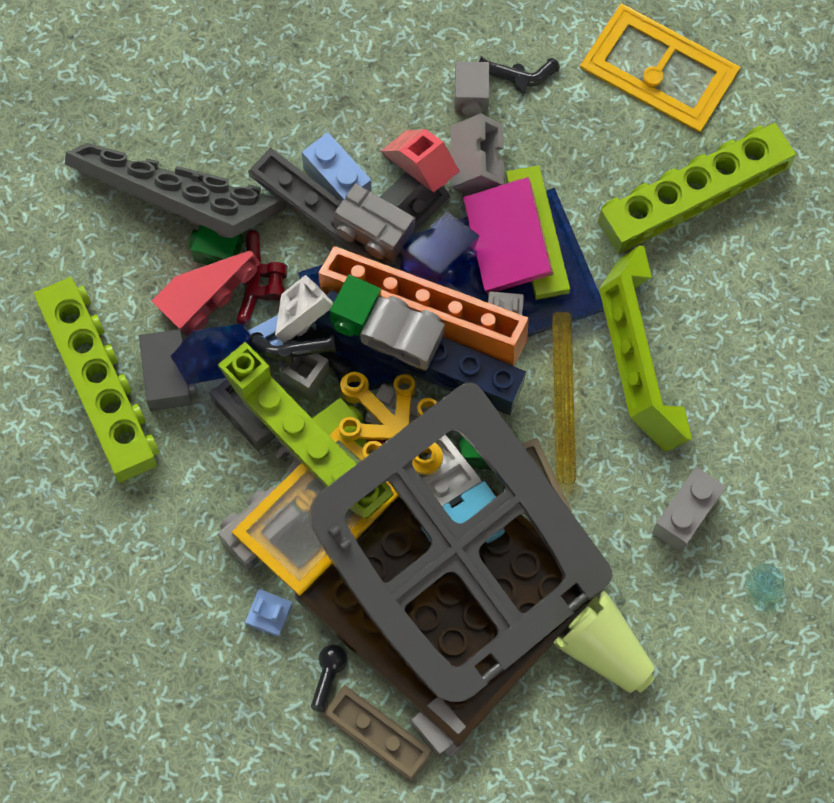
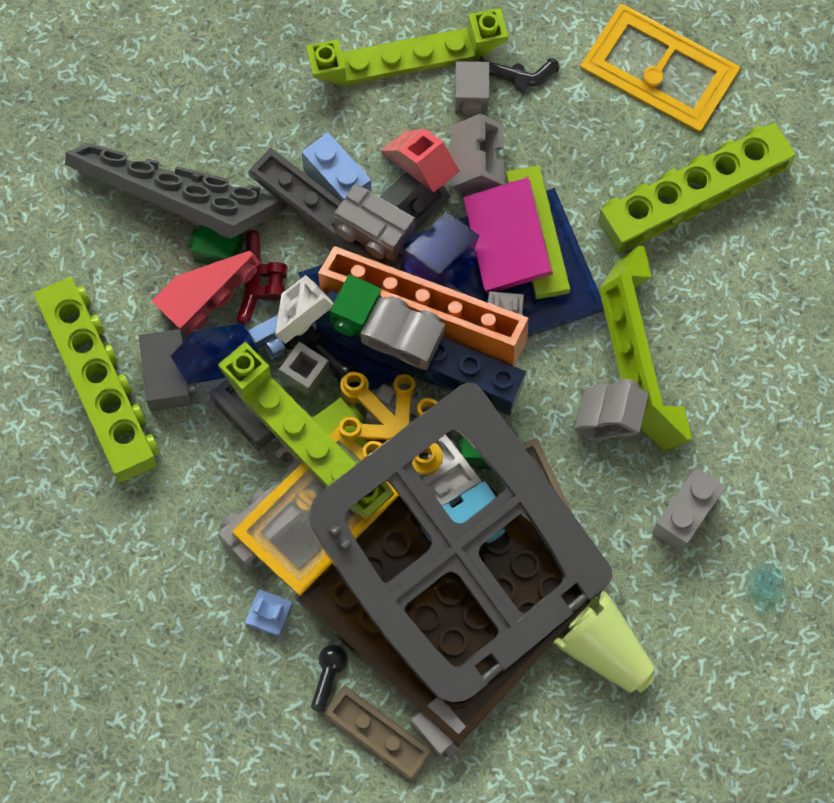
(291, 348): black piece -> none
(484, 33): none -> lime slope
(564, 398): clear yellow axle -> none
(611, 410): none -> light grey brick

